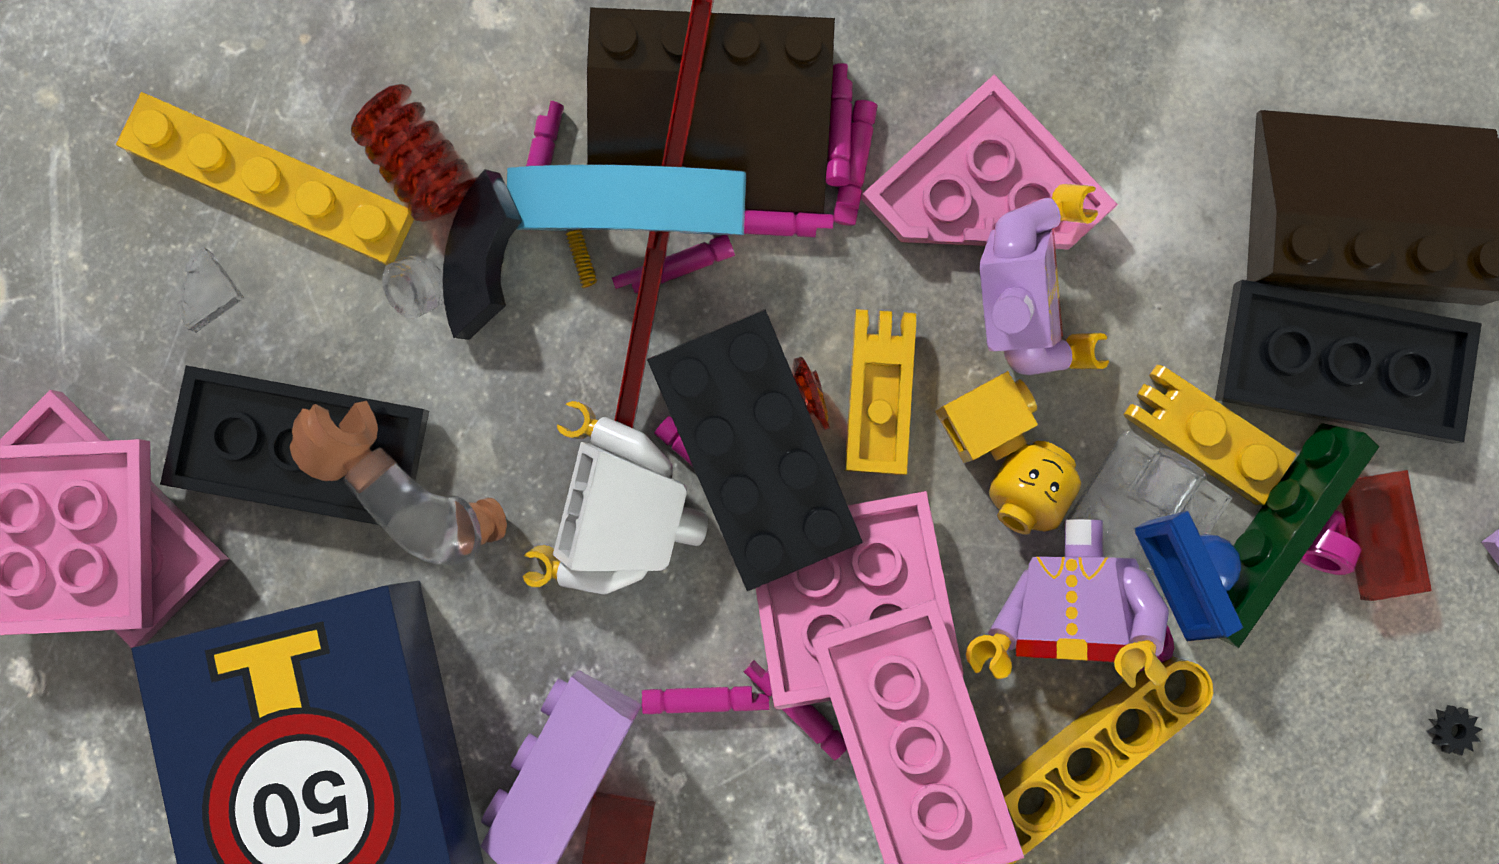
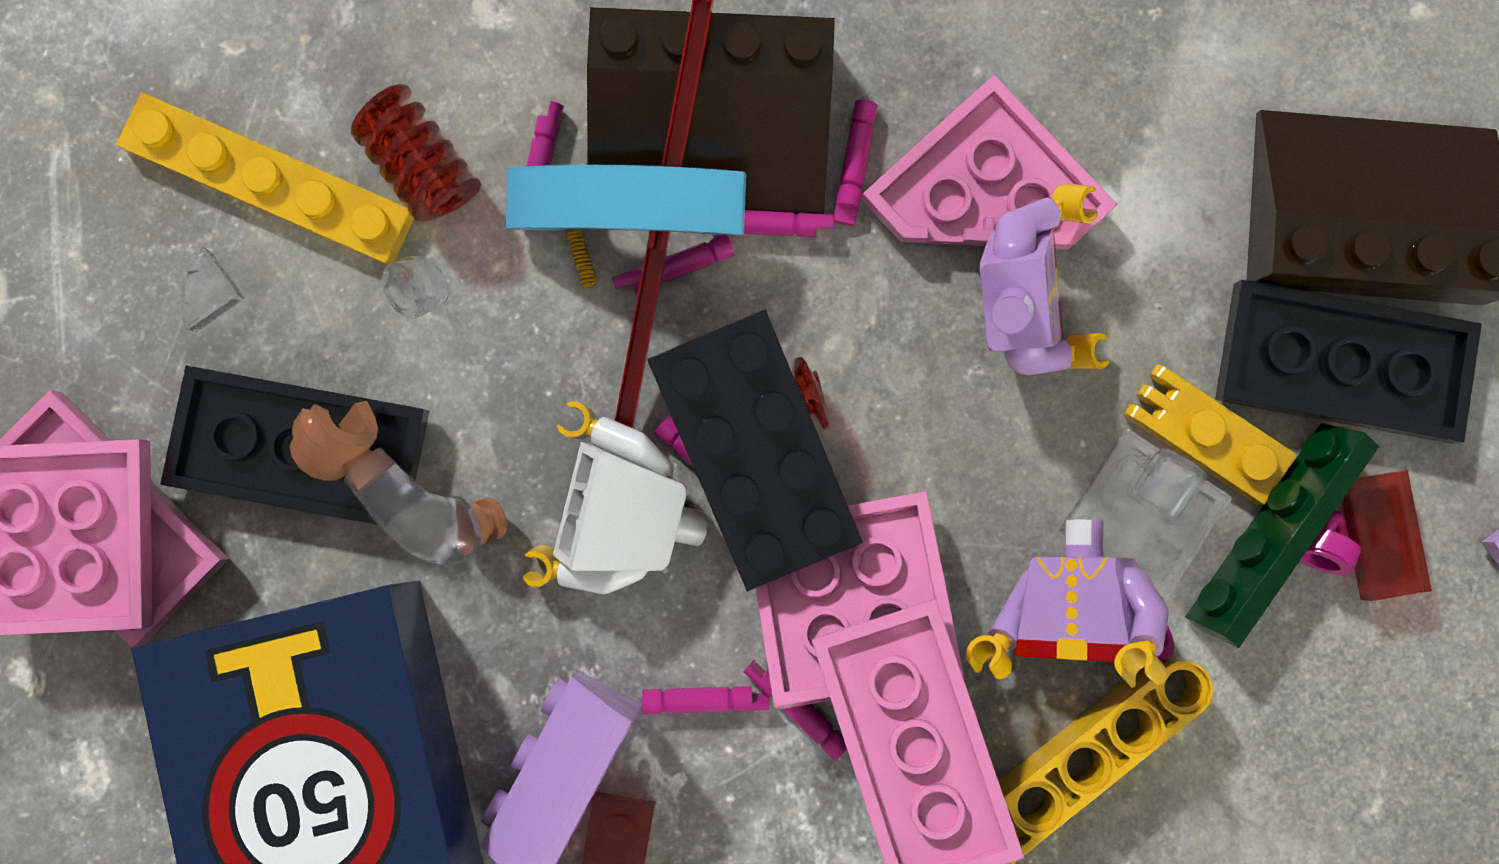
(476, 255): black tile -> none
(840, 128): dark pink wheel -> none
(880, 395): yellow hinge -> none
(990, 418): yellow brick -> none
(1035, 487): yellow head -> none
(1193, 574): blue tile -> none
(1465, 734): black piece -> none

